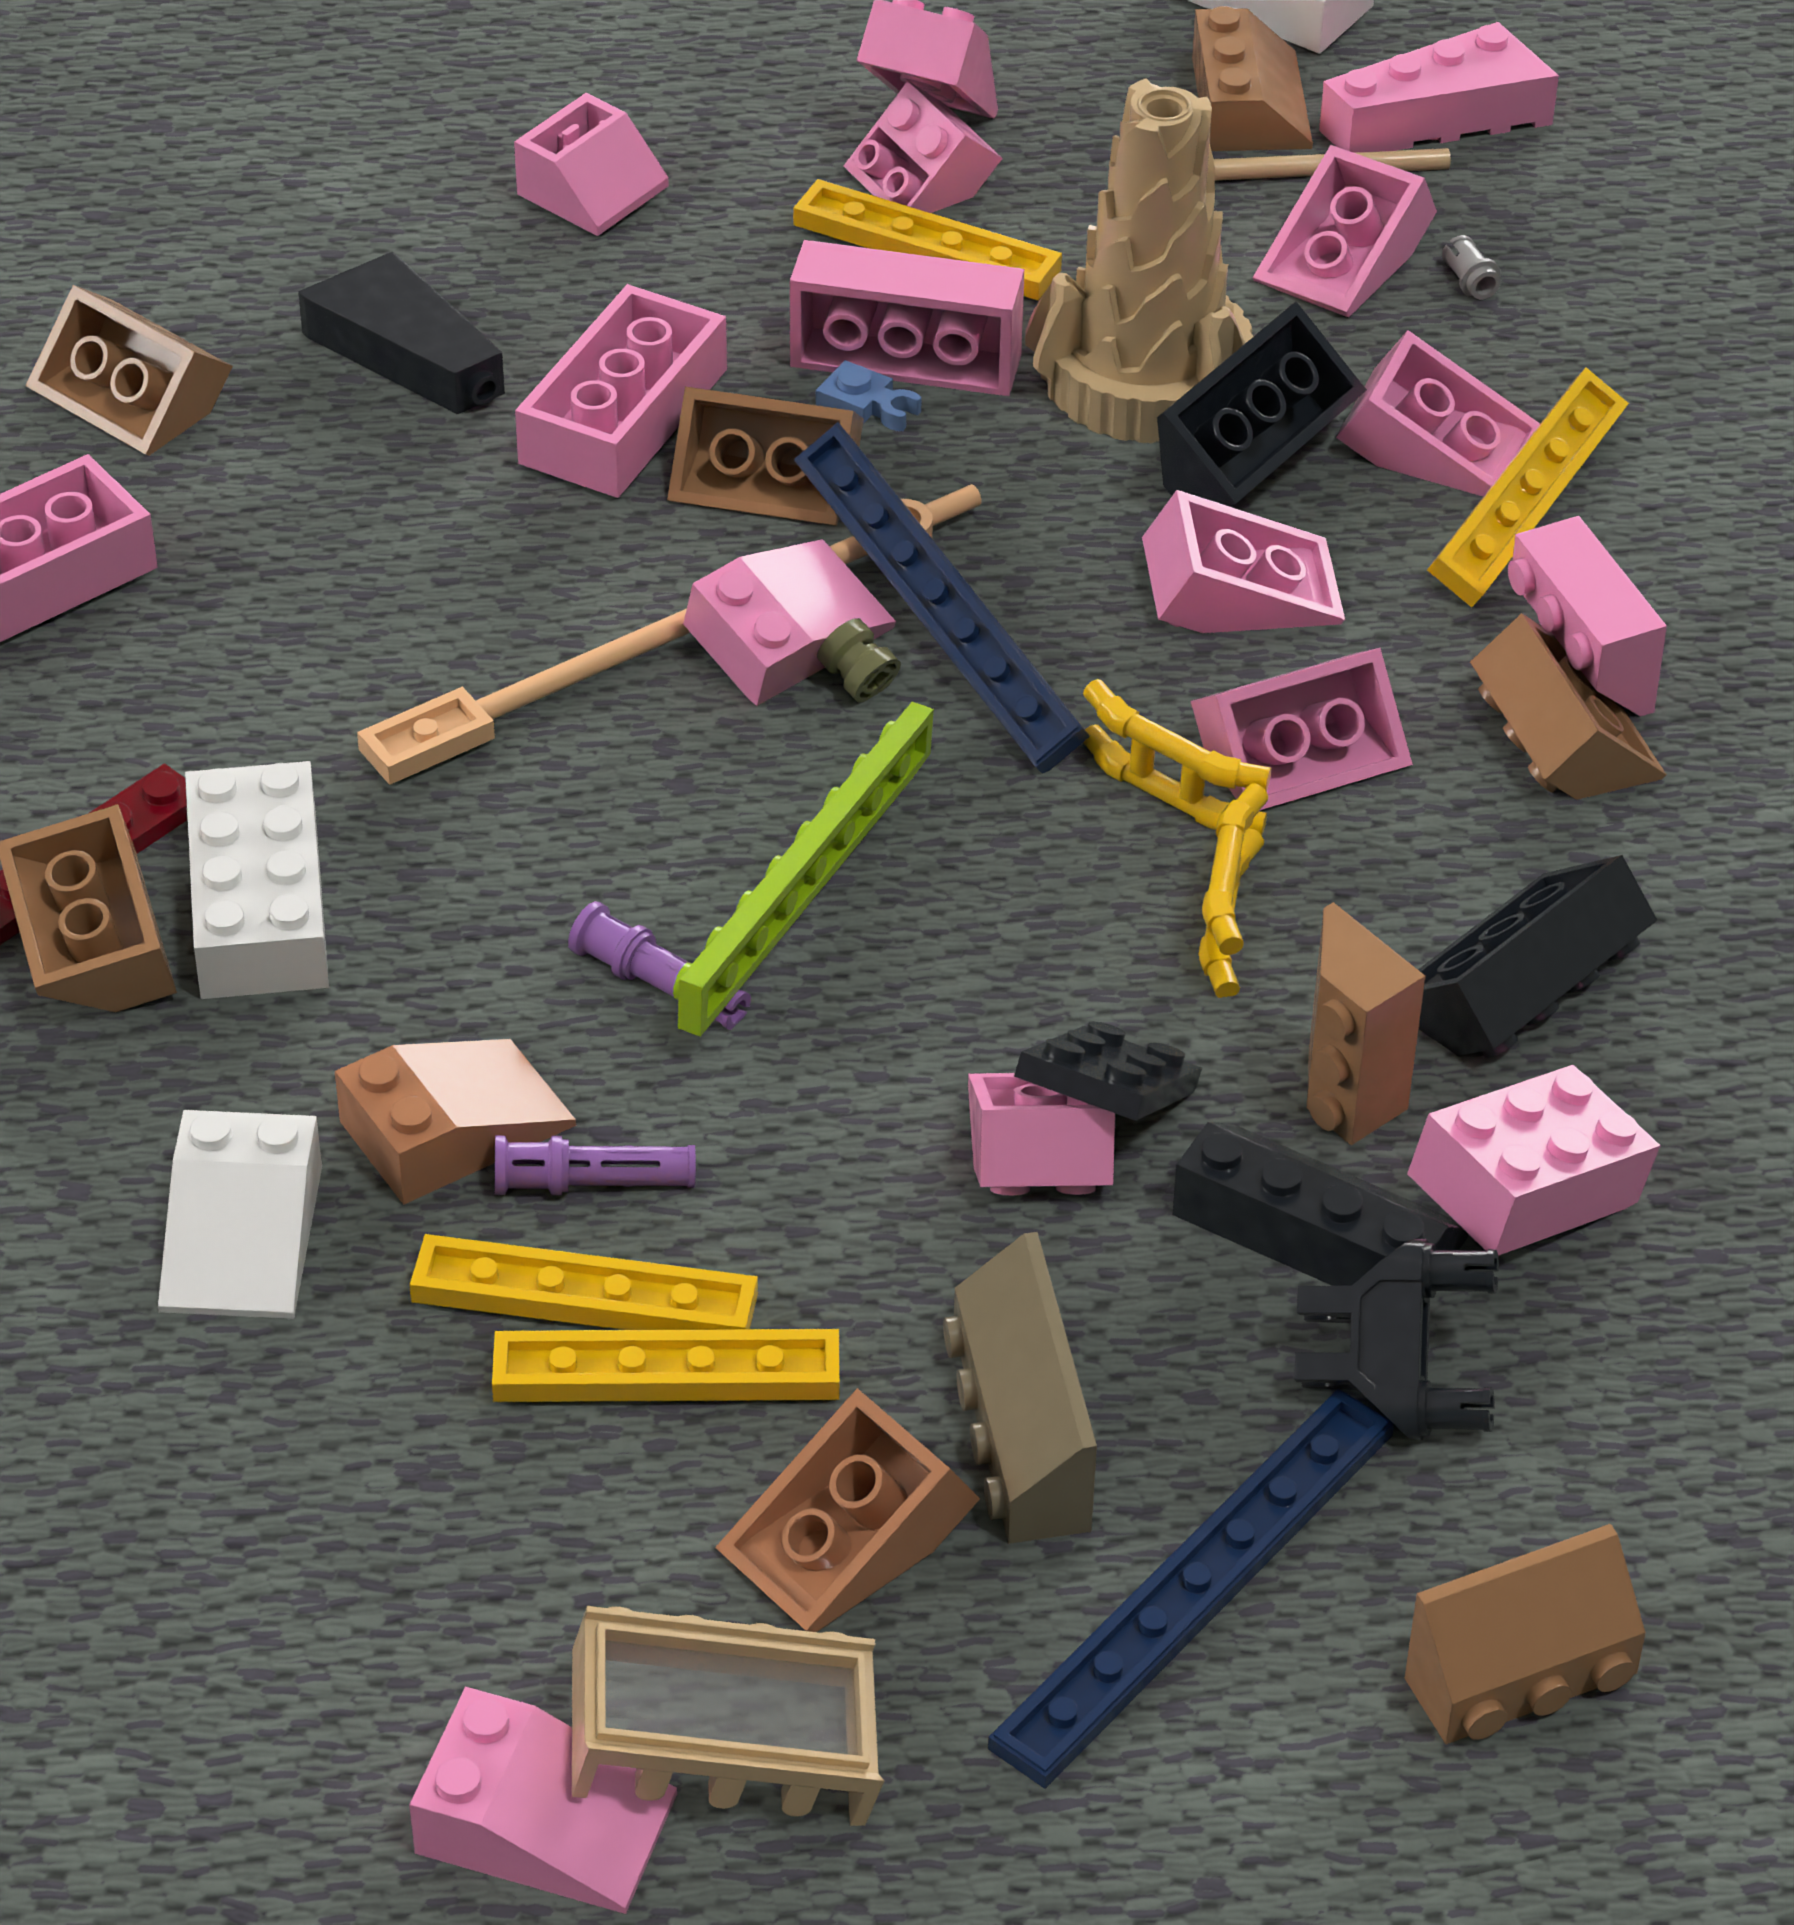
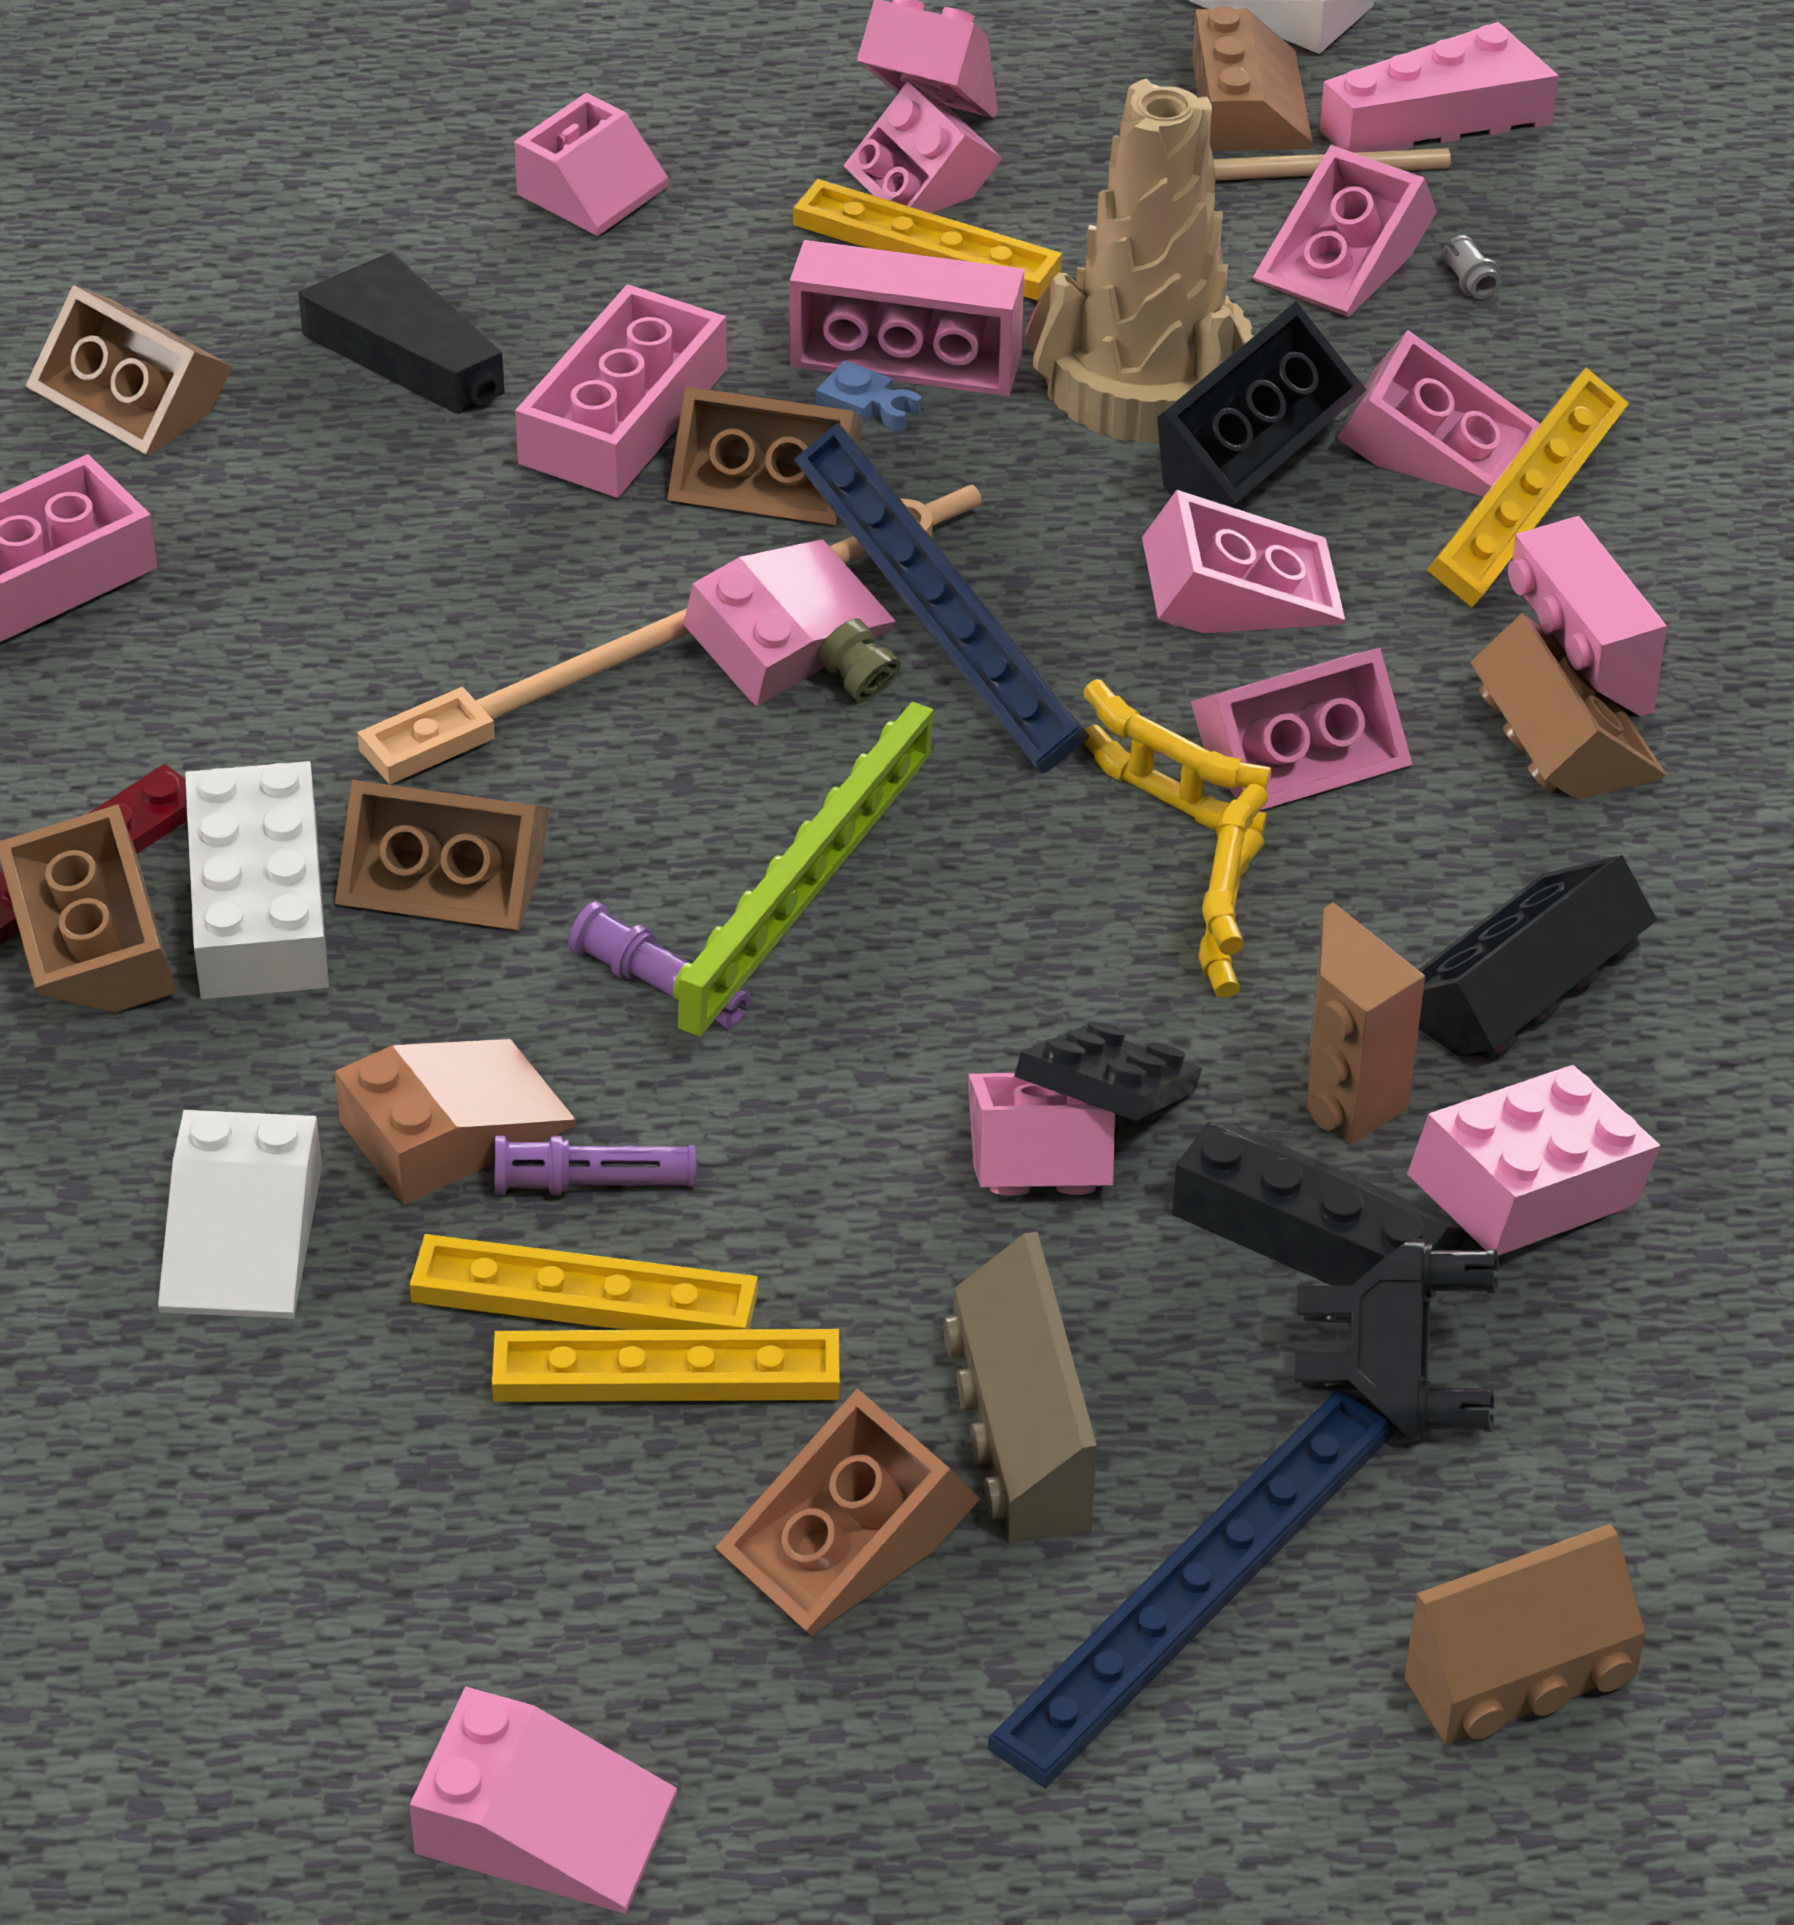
(440, 854): none -> medium nougat slope
(724, 1707): window -> none

